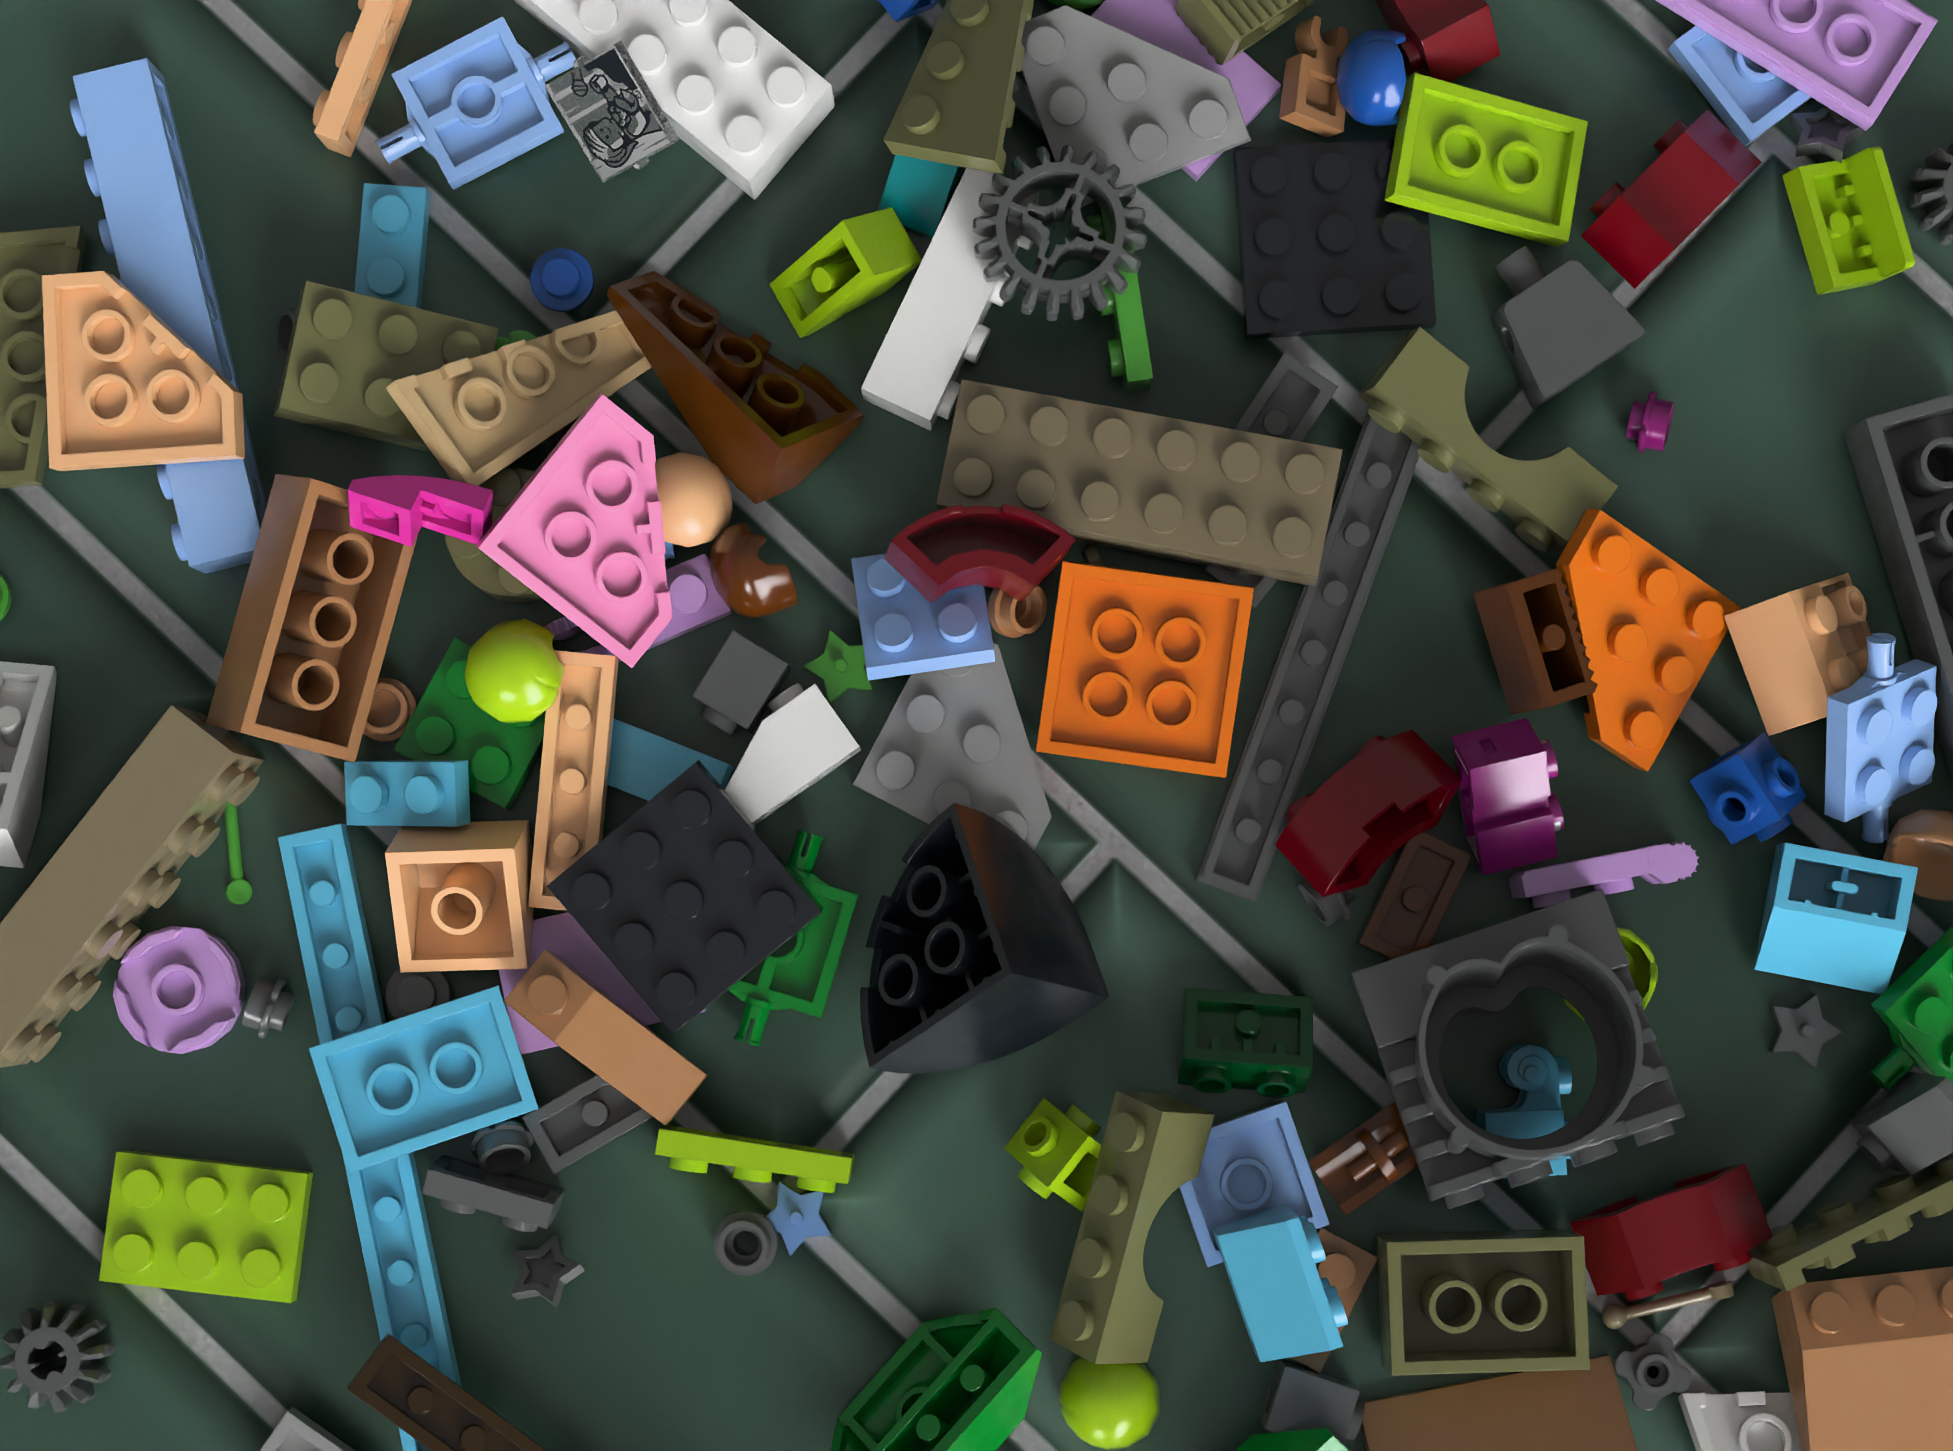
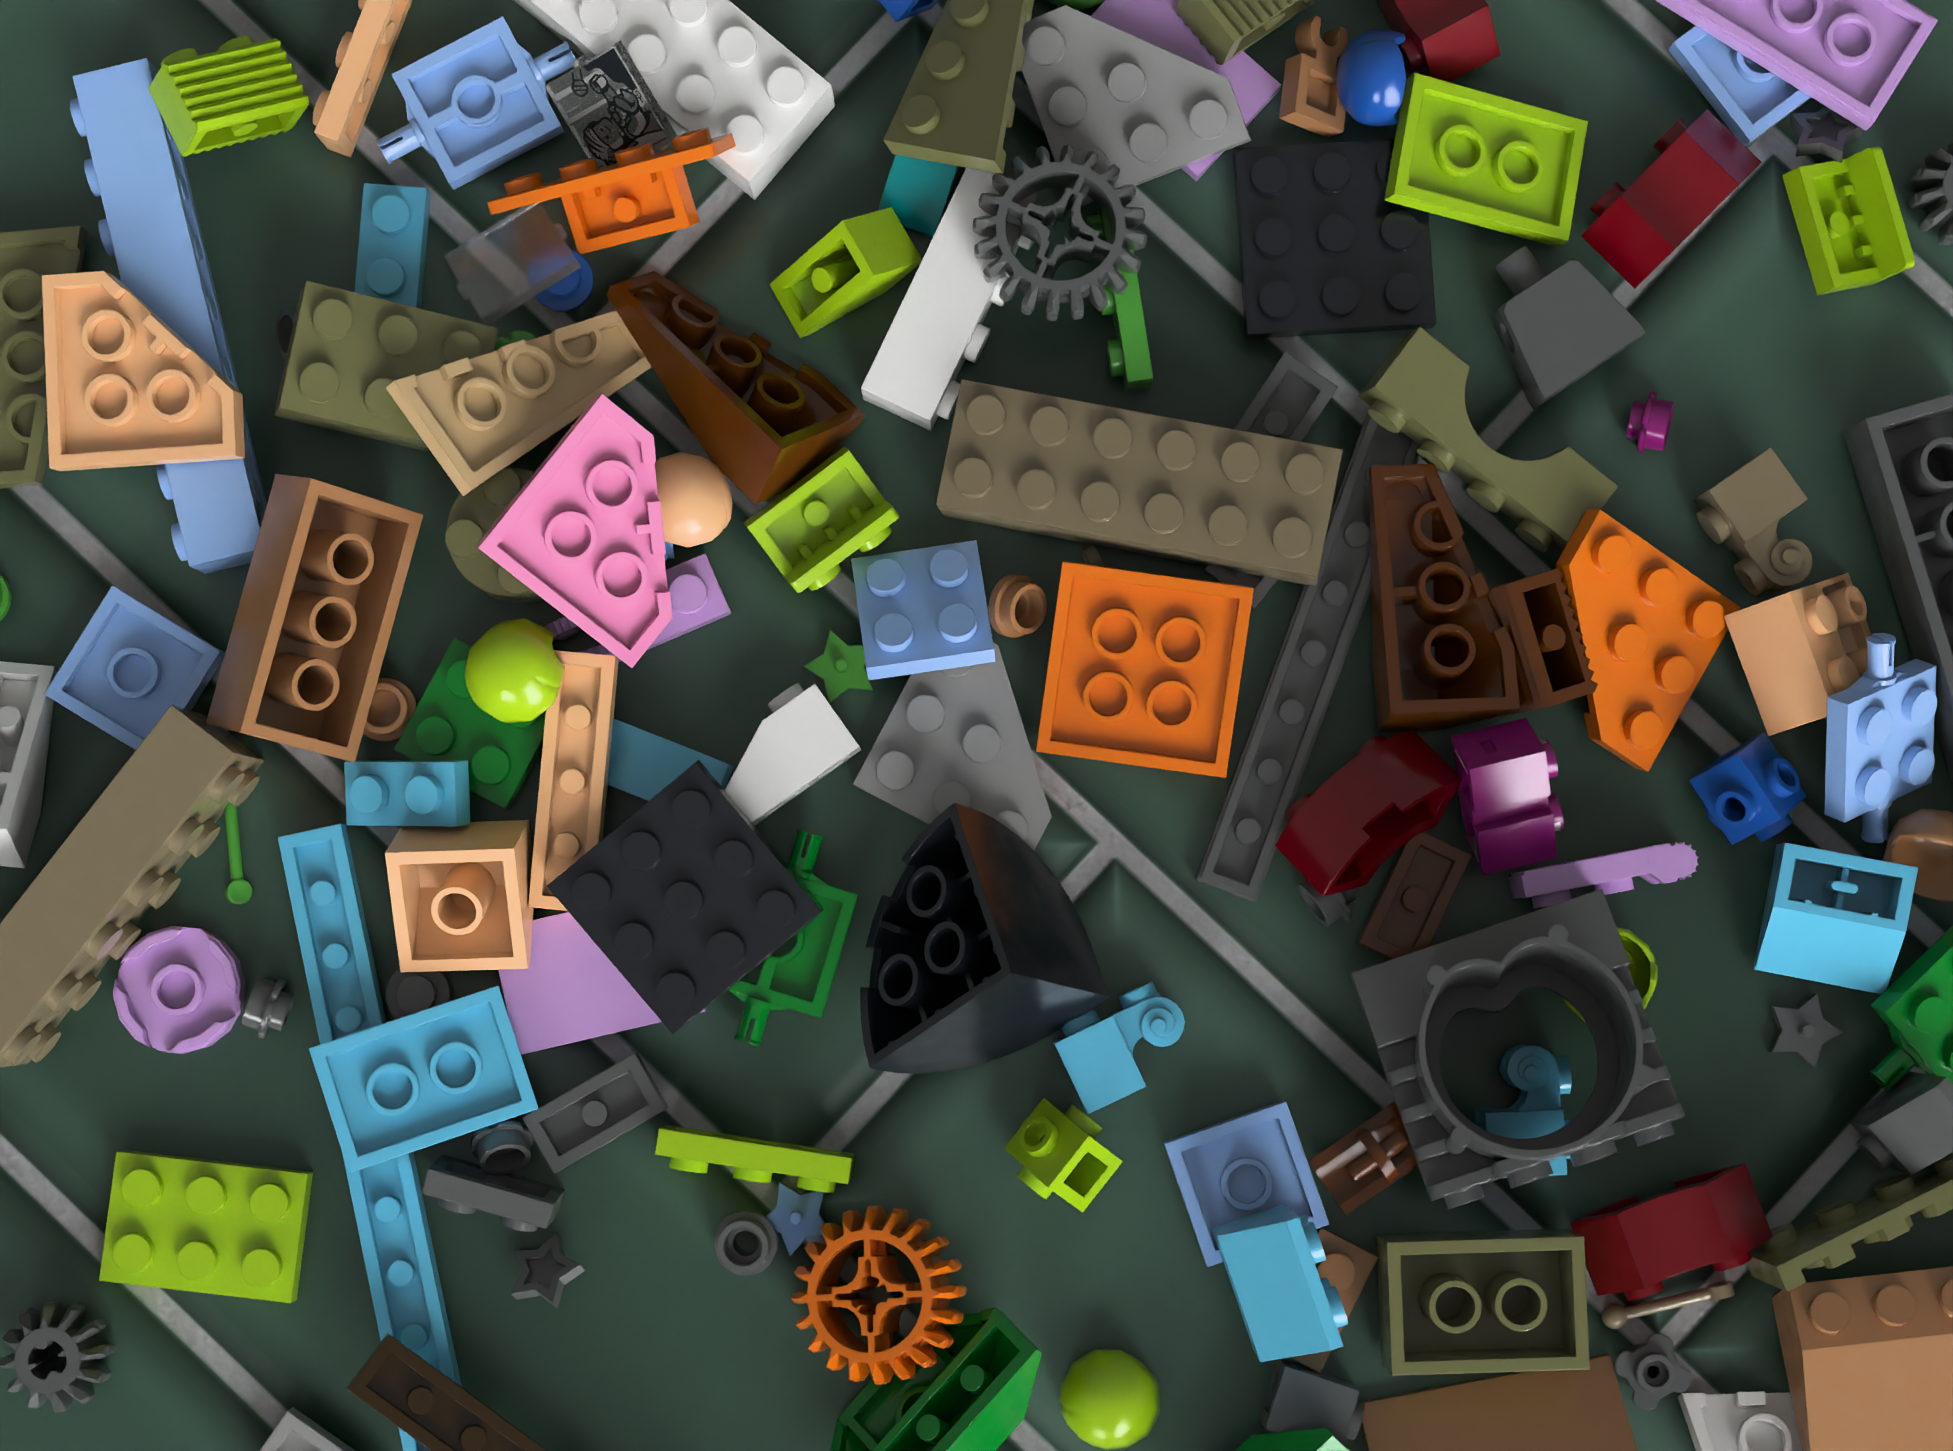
(132, 668): none -> light blue plate
(227, 94): none -> lime brick
(402, 504): dark pink slope -> none
(512, 262): none -> clear piece
(605, 1036): medium nougat slope -> none
(625, 200): none -> orange bracket
(740, 684): dark grey brick -> none
(744, 579): reddish brown hair -> none
(822, 522): none -> lime bracket
(878, 1319): none -> orange gear
(980, 547): dark red brick -> none
(1101, 1050): none -> medium azure brick
(1145, 1155): olive arch -> none
(1246, 1042): dark green bracket -> none
(1433, 626): none -> reddish brown wedge
(1745, 516): none -> dark tan brick

